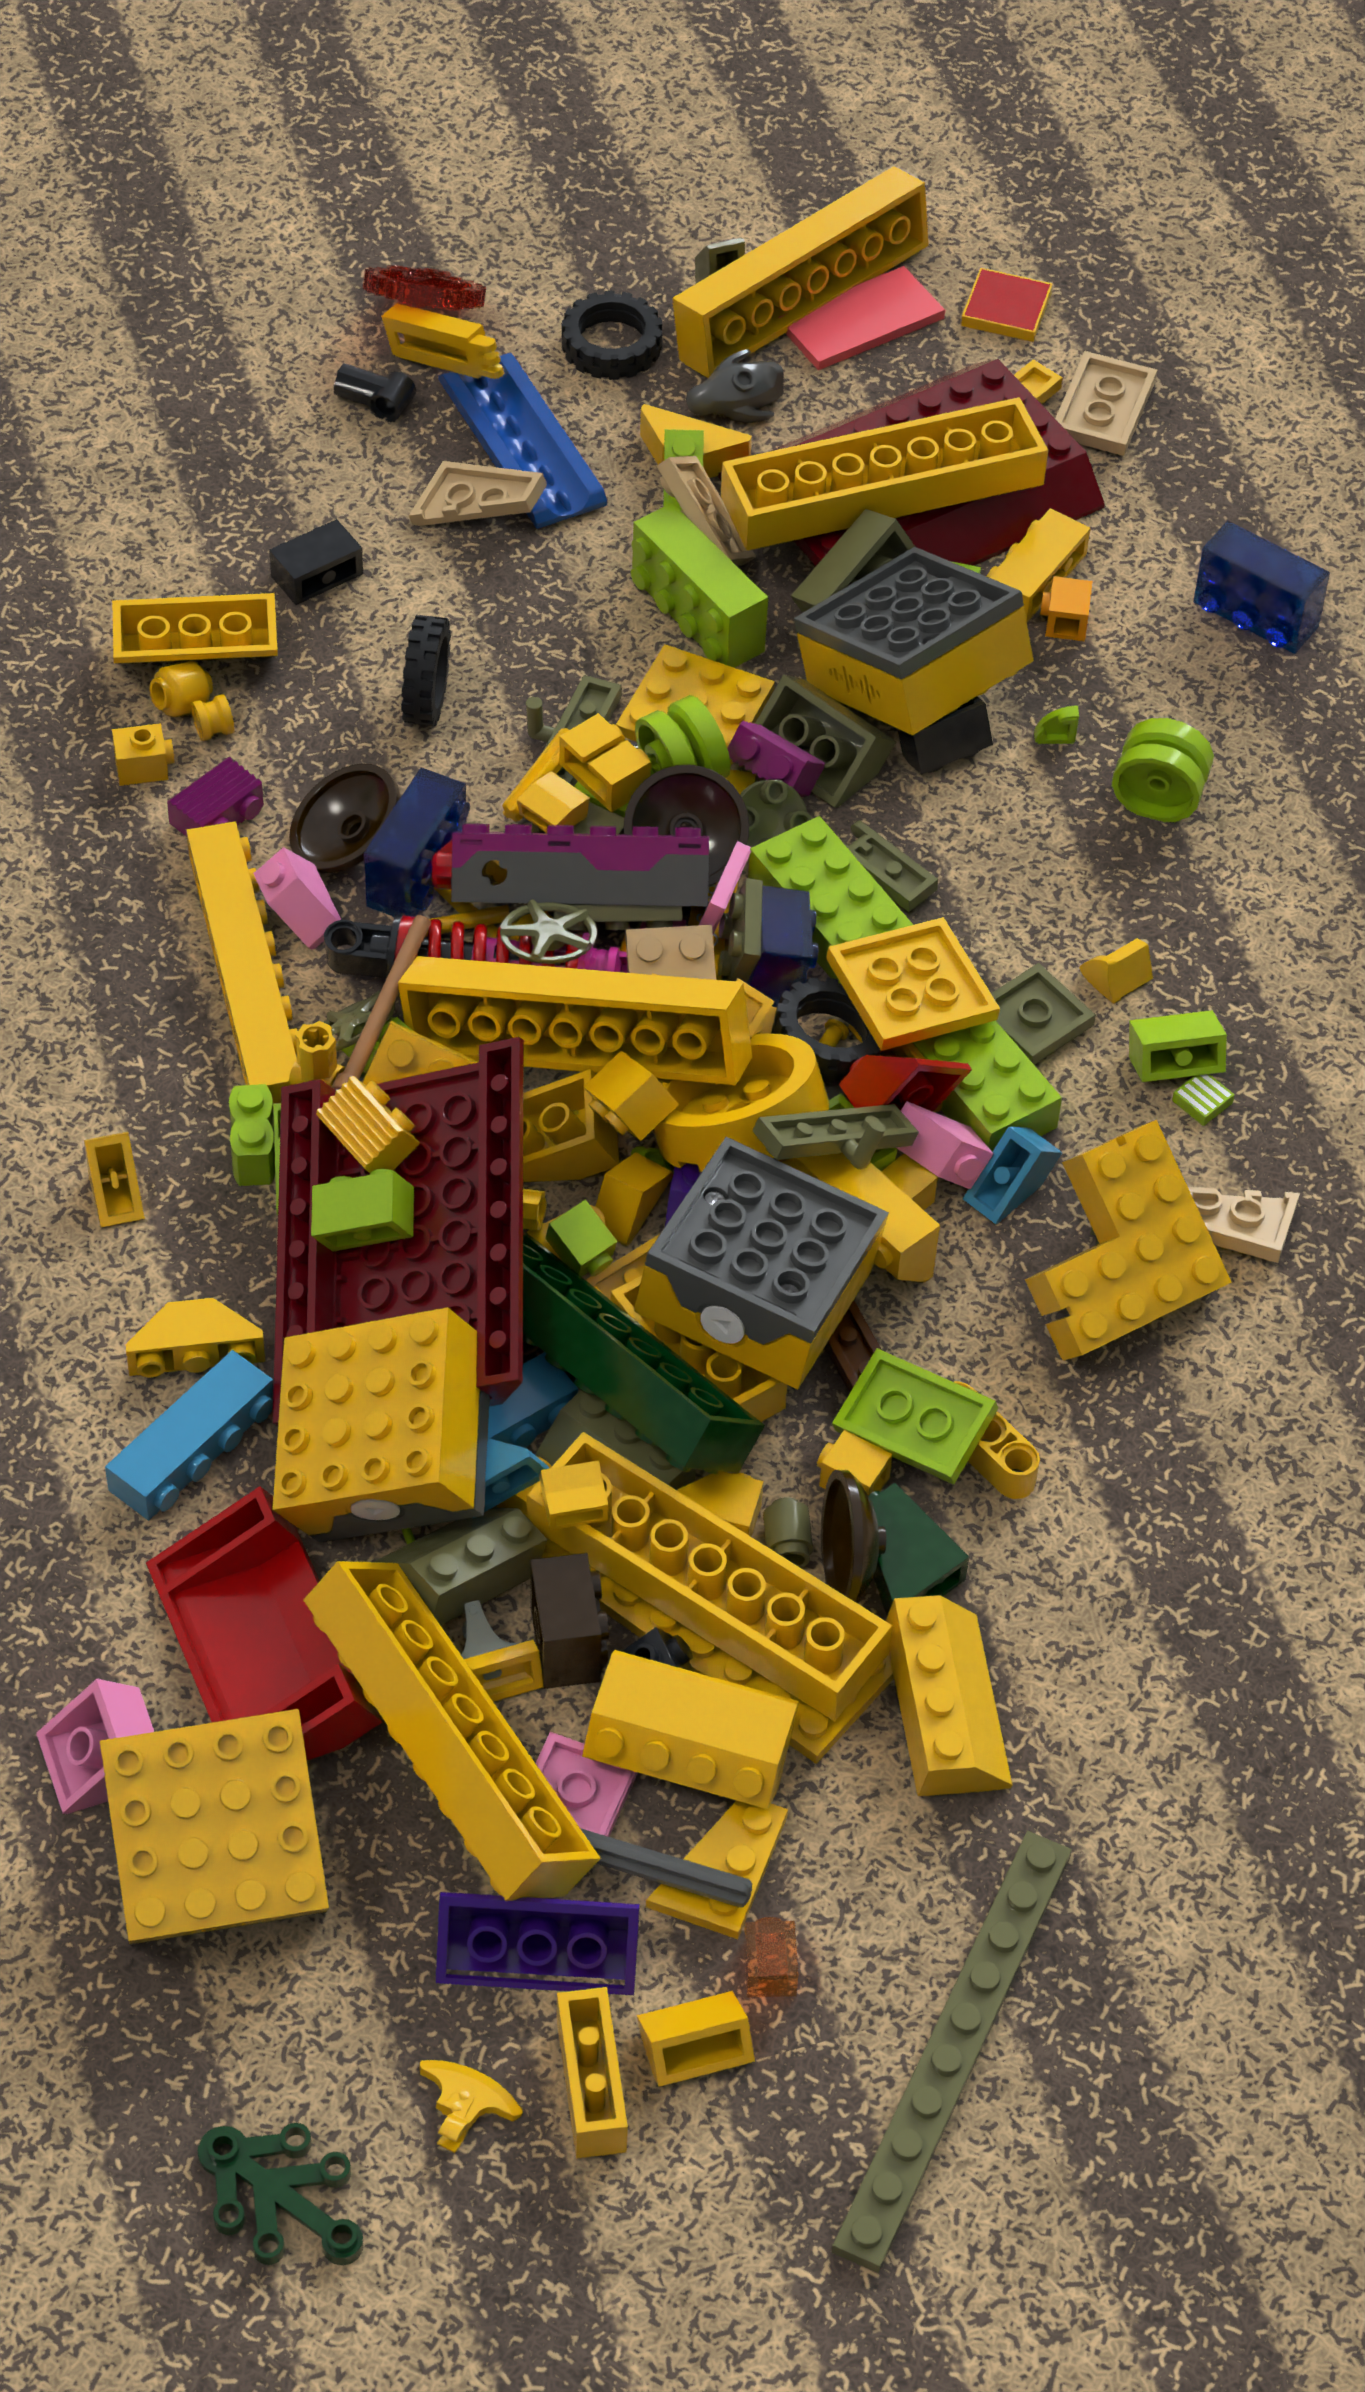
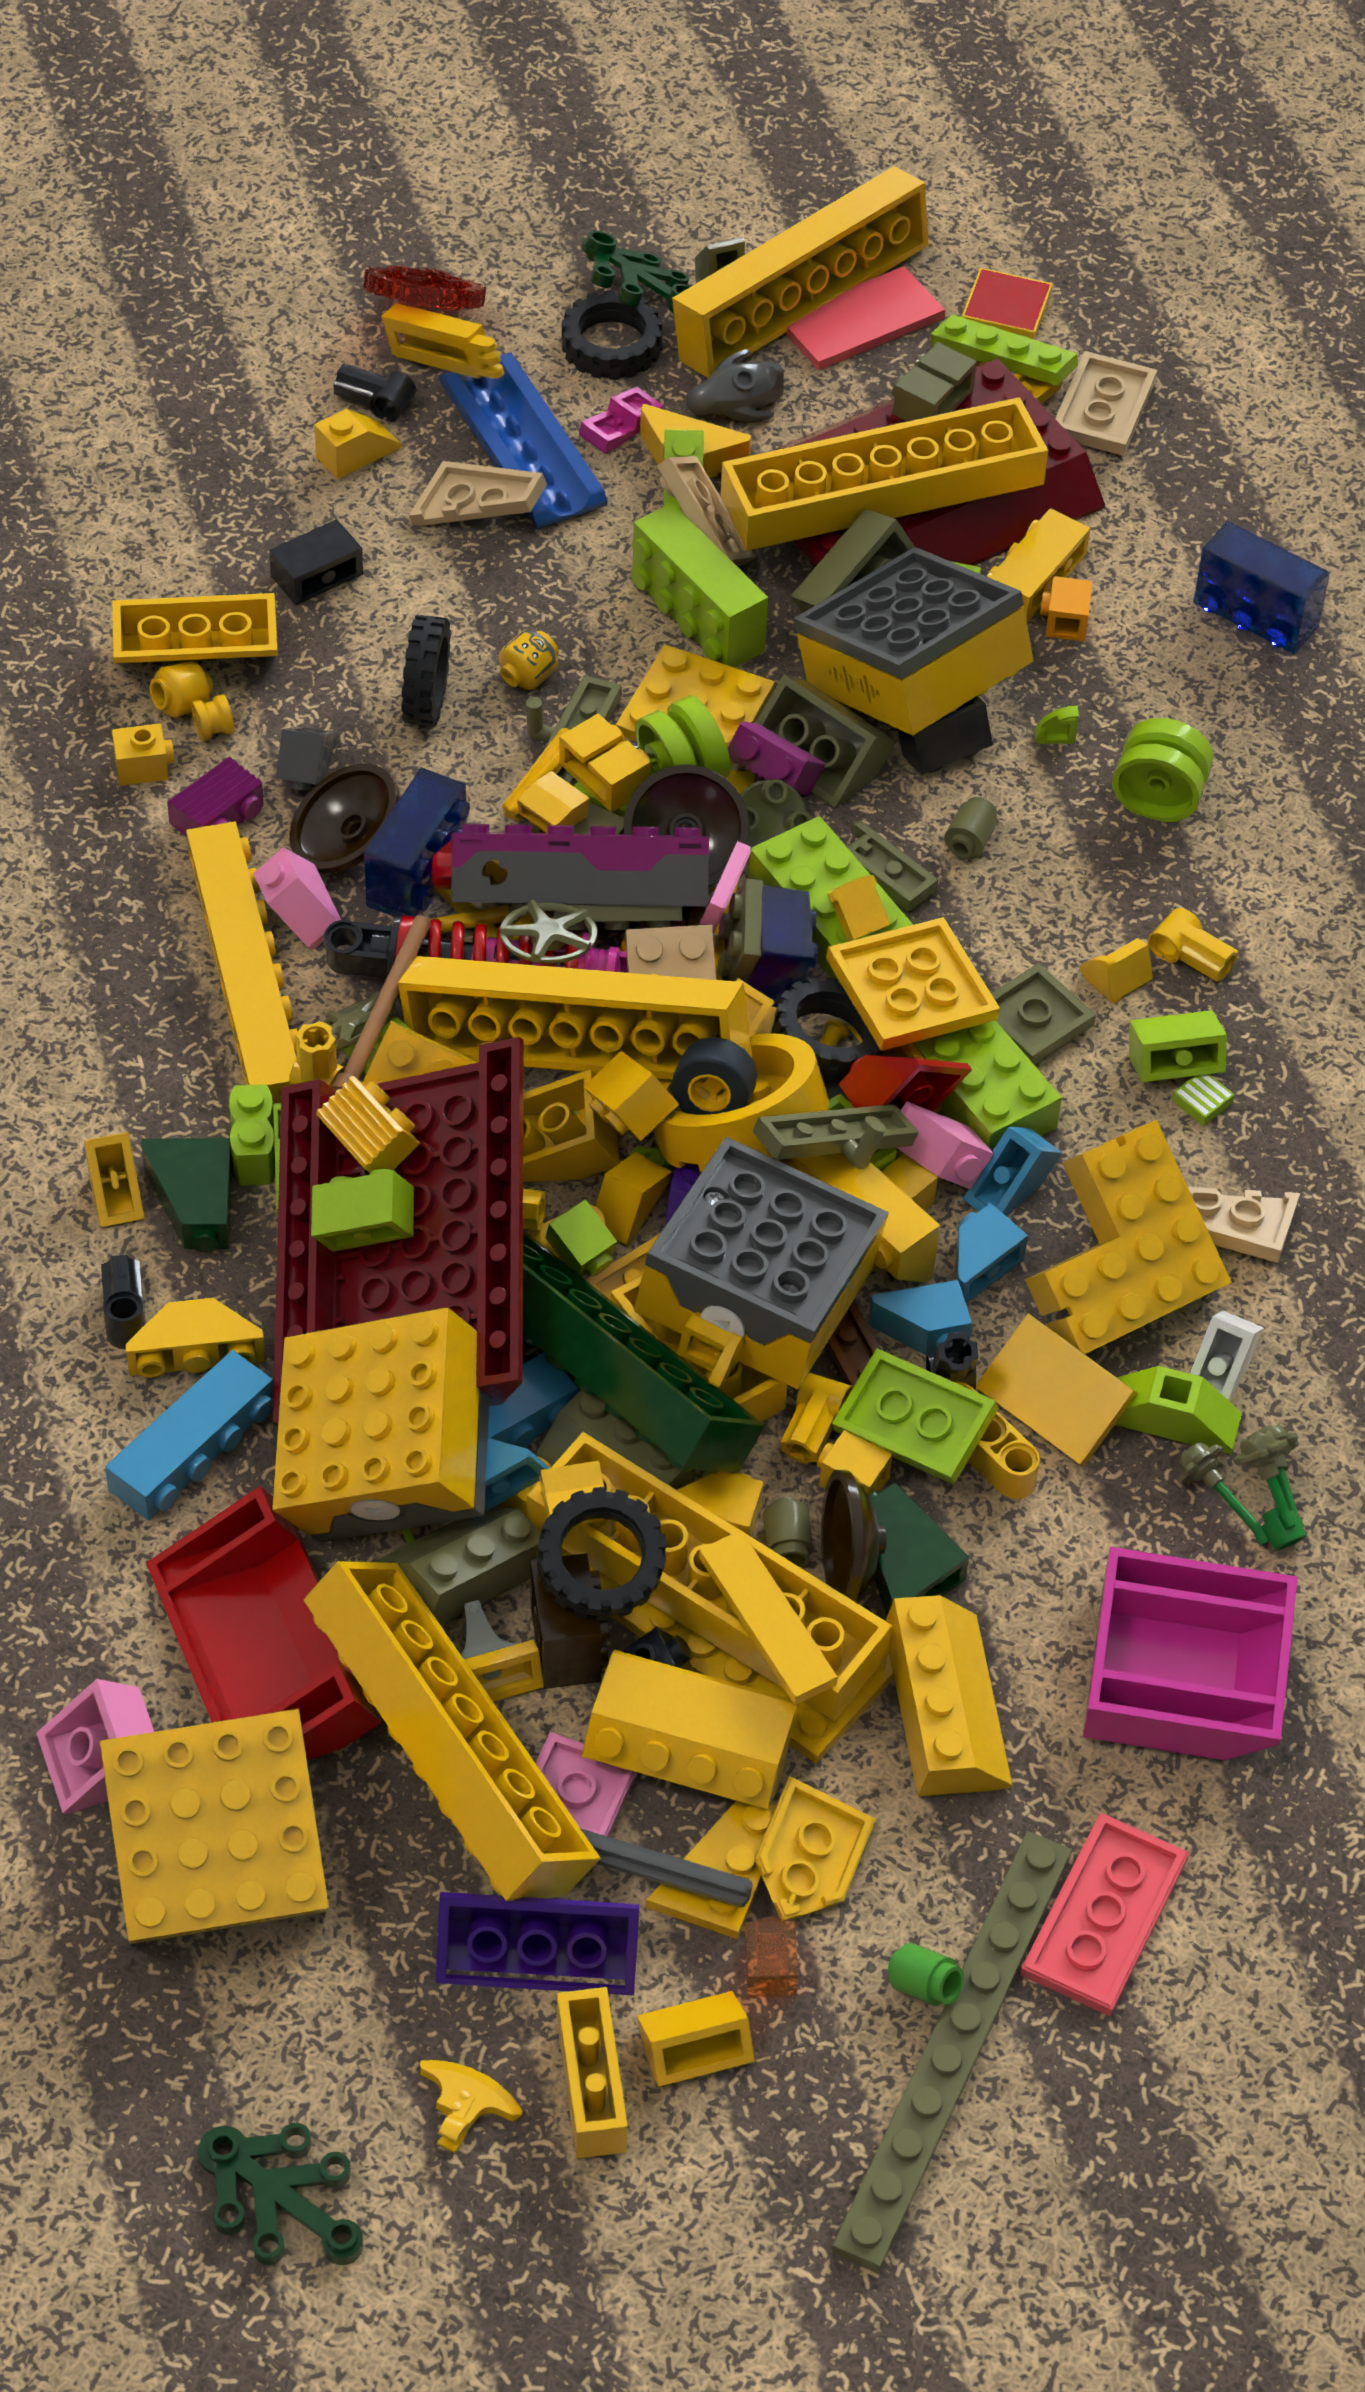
(122, 1299): none -> black piece
(193, 1187): none -> dark green slope
(304, 756): none -> dark grey slope
(351, 442): none -> yellow slope
(528, 659): none -> yellow head
(612, 1507): none -> black tyre
(619, 422): none -> dark pink slope
(633, 267): none -> dark green plant
(710, 1348): none -> yellow tile
(714, 1077): none -> black wheel
(768, 1617): none -> yellow tile
(811, 1424): none -> yellow piece
(811, 1850): none -> yellow tile
(858, 907): none -> yellow tile
(921, 1315): none -> dark azure slope
(925, 1975): none -> bright green brick
(934, 384): none -> olive piece
(955, 1359): none -> black piece
(971, 827): none -> olive brick
(986, 1250): none -> dark azure slope
(1015, 351): none -> lime plate
(1056, 1389): none -> yellow tile
(1104, 1914): none -> coral tile
(1180, 1408): none -> lime slope
(1183, 939): none -> yellow piece
(1190, 1656): none -> dark pink slope
(1226, 1352): none -> white slope
(1268, 1454): none -> plant

